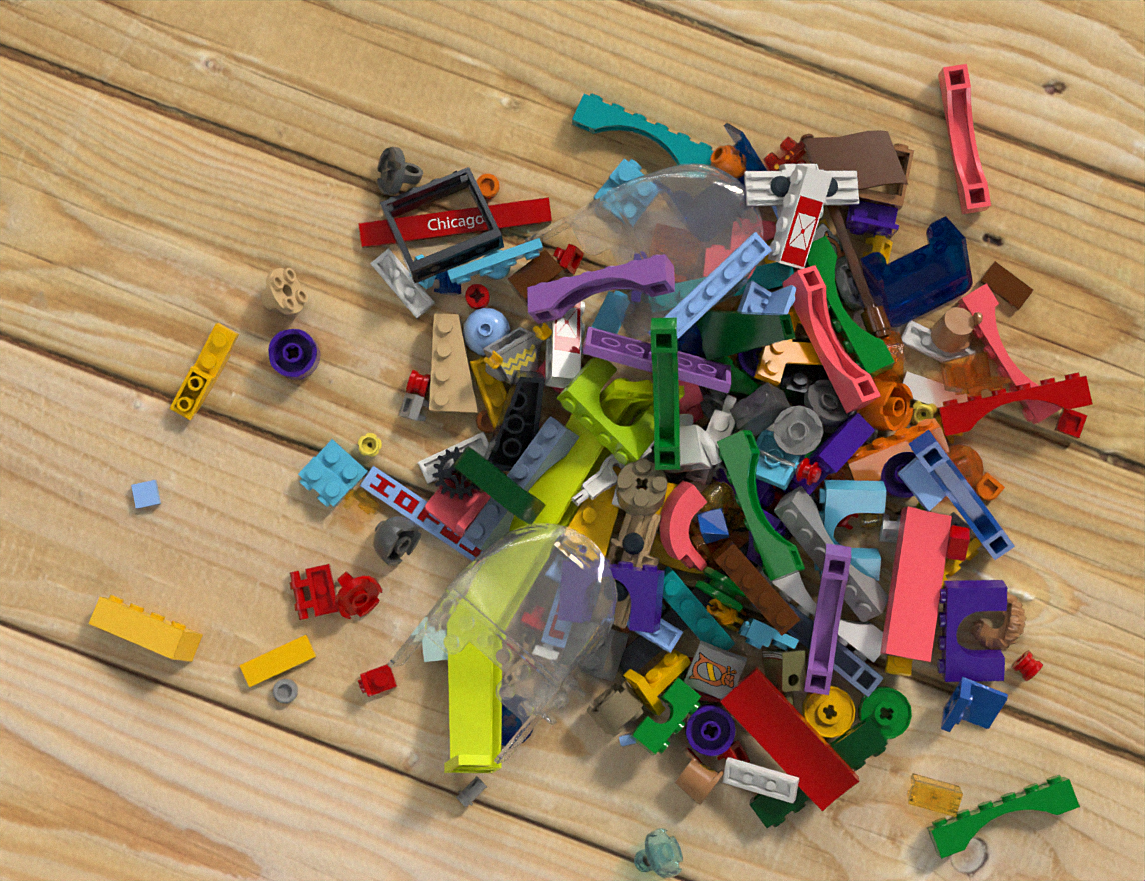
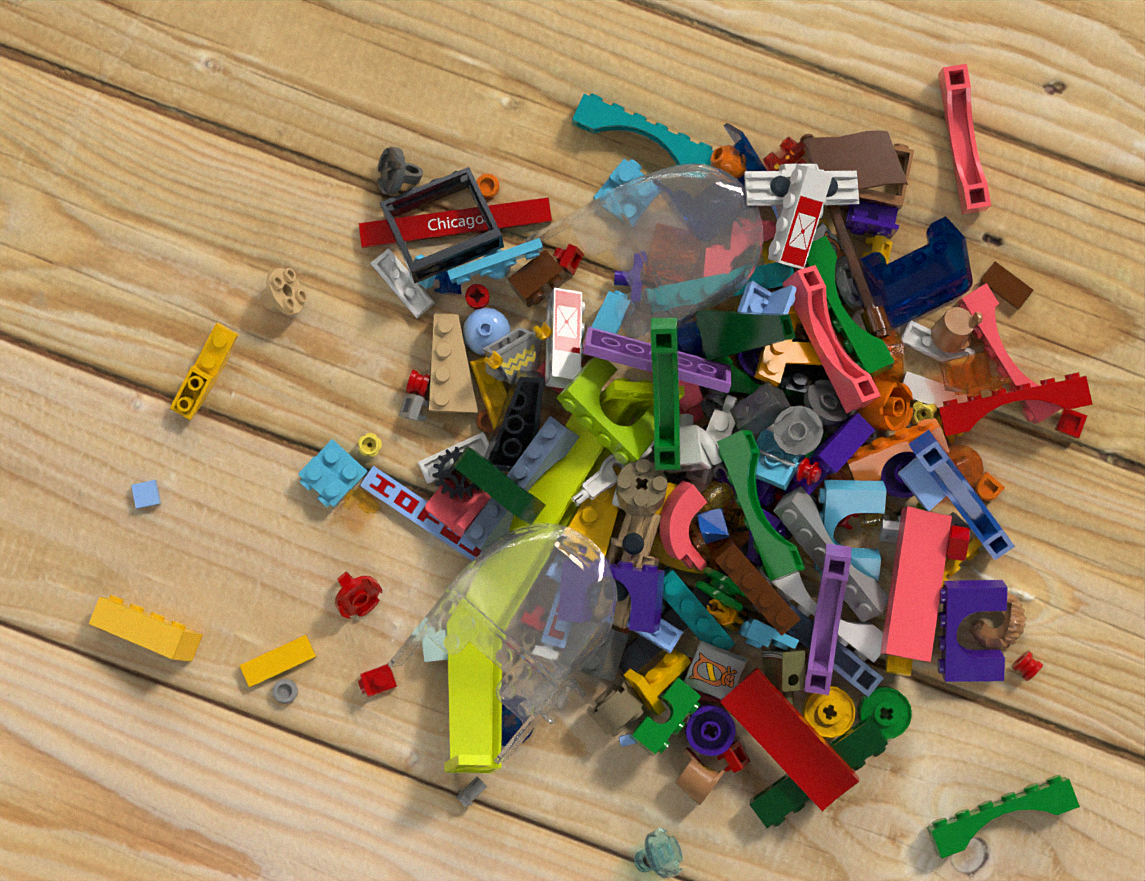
(293, 340): dark purple brick -> none
(321, 589): red plate -> none
(395, 538): dark grey cylinder -> none
(553, 299): medium lavender arch -> none
(718, 283): light blue tile -> none
(760, 780): white tile -> none
(934, 795): clear yellow hinge -> none
(973, 704): blue bracket -> none

